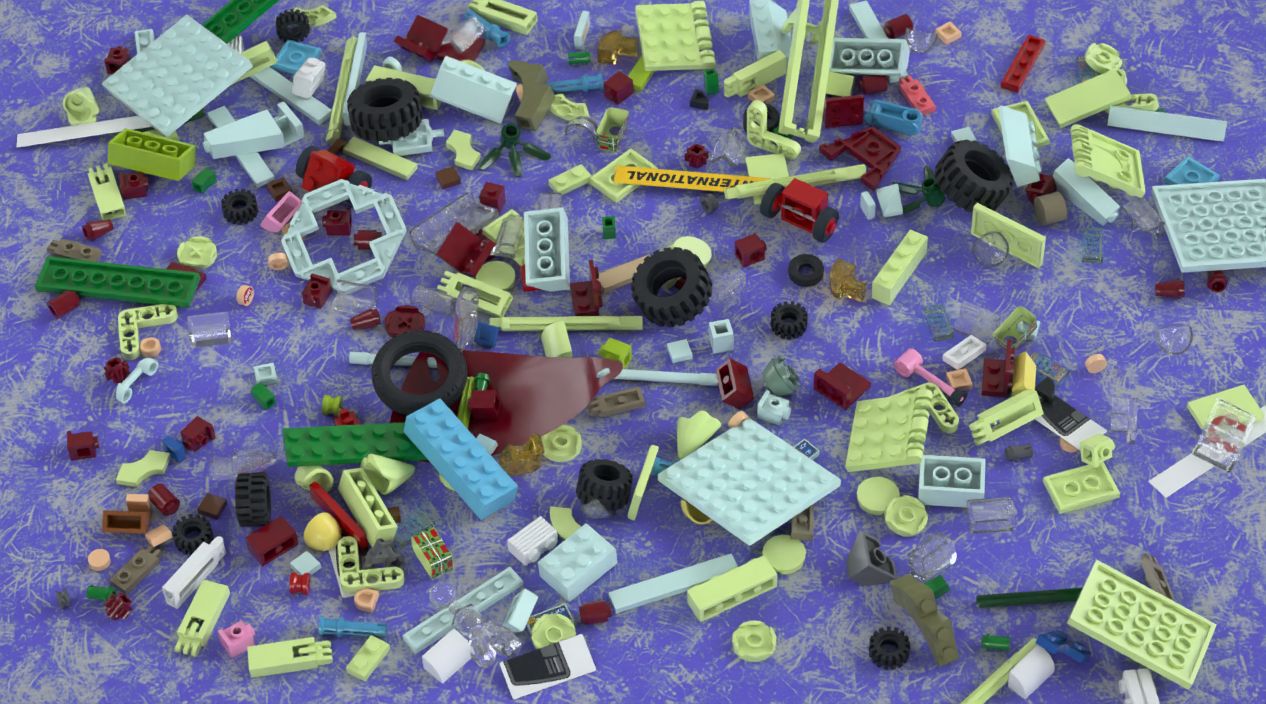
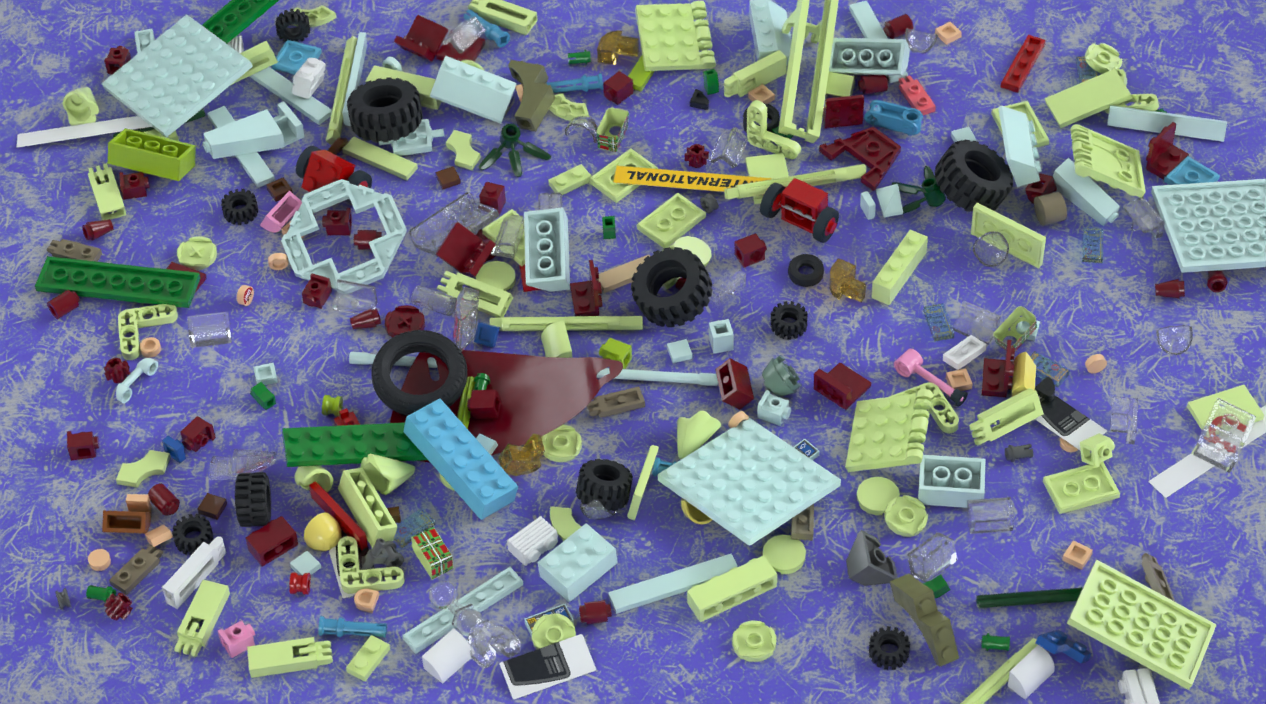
(204, 180): green piece -> none
(520, 611): light aqua slope -> none
(582, 30): light aqua tile -> none
(671, 220): none -> yellowish green tile
(1077, 555): none -> light nougat tile
(1163, 154): none -> dark red bracket

